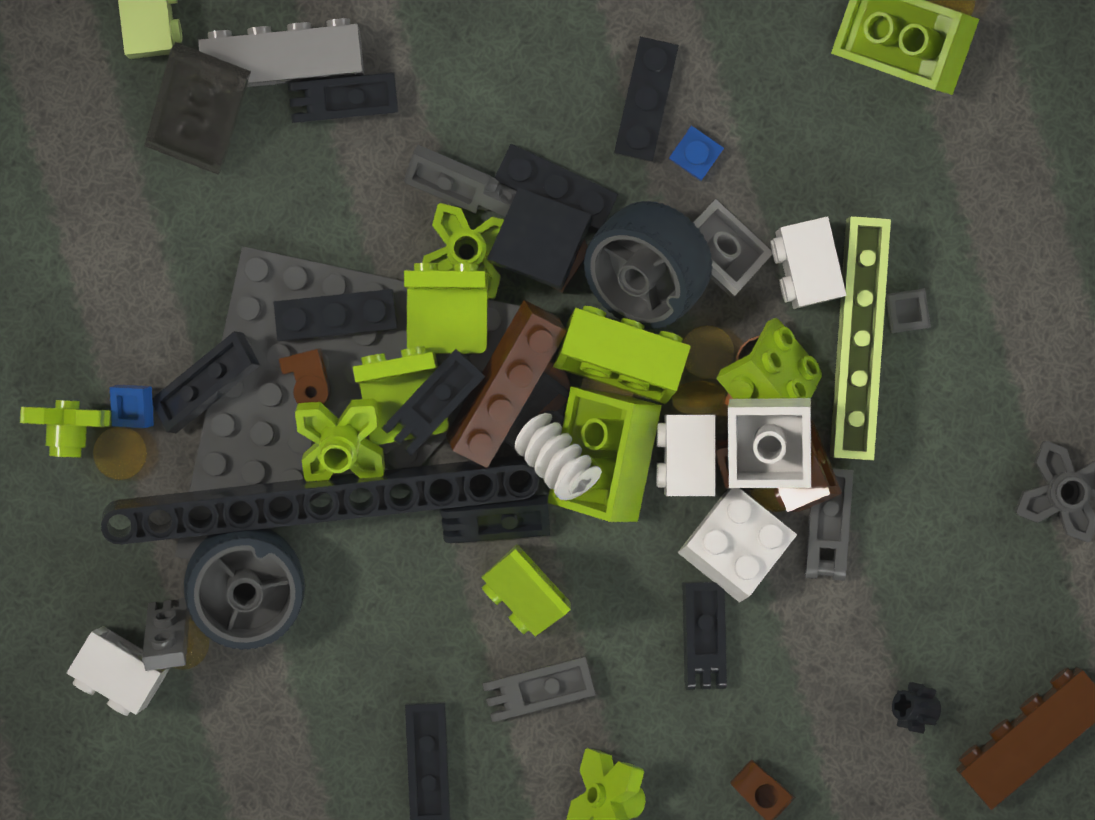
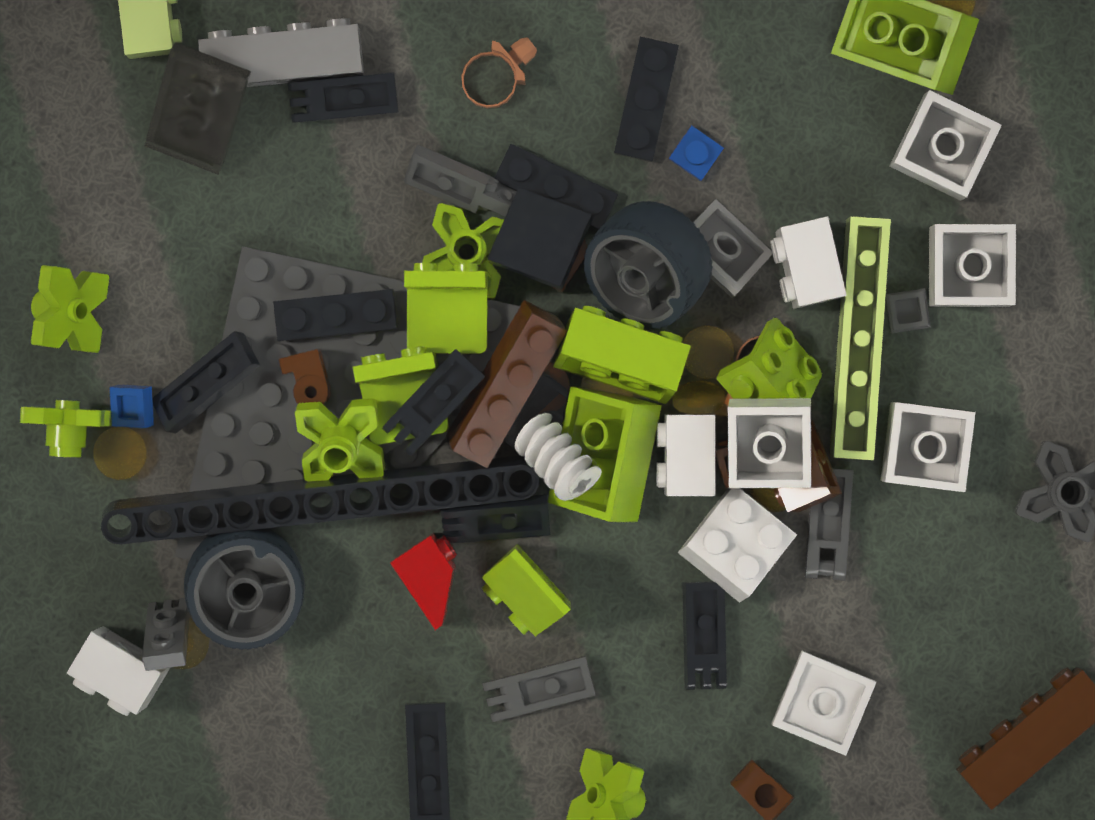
(65, 308): none -> lime plant
(428, 575): none -> red slope
(522, 52): none -> nougat piece
(823, 703): none -> white plate
(916, 707): black gear -> none
(927, 446): none -> white brick
(945, 145): none -> white brick
(972, 265): none -> white brick

